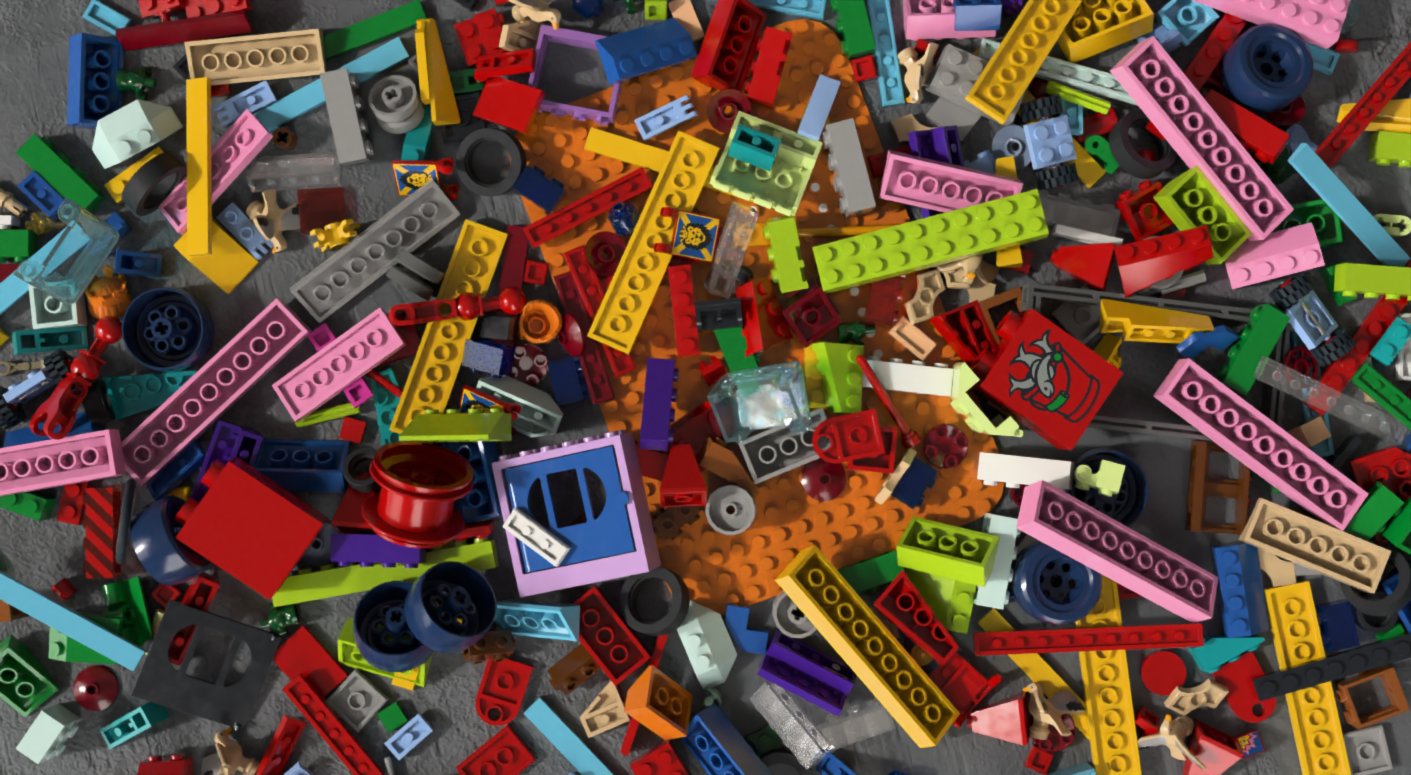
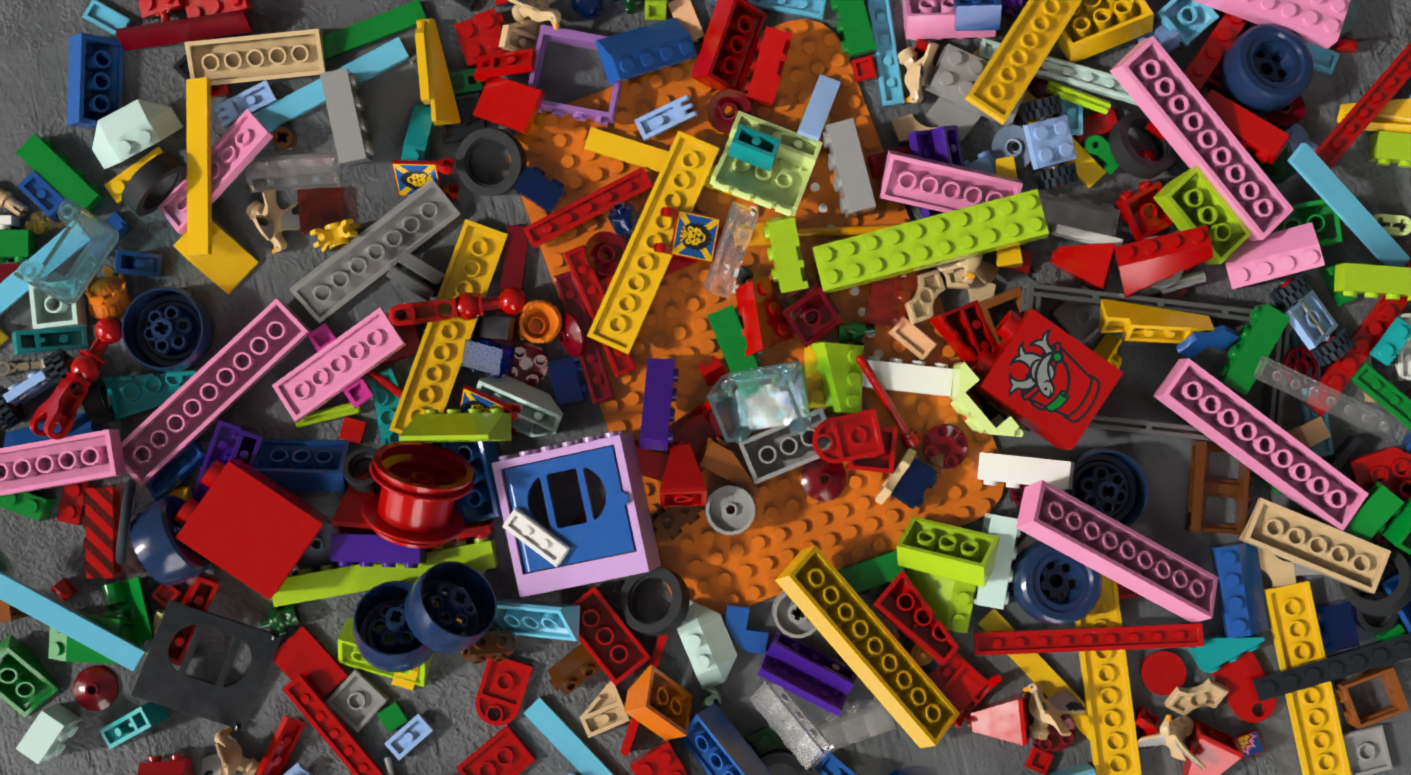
(135, 81): dark green piece -> none
(244, 230): light blue hinge -> none
(396, 104): light grey wheel -> none
(536, 273): red tile -> none
(684, 309): red brick -> none
(718, 314): black hinge -> none
(1106, 480): yellowish green brick -> none

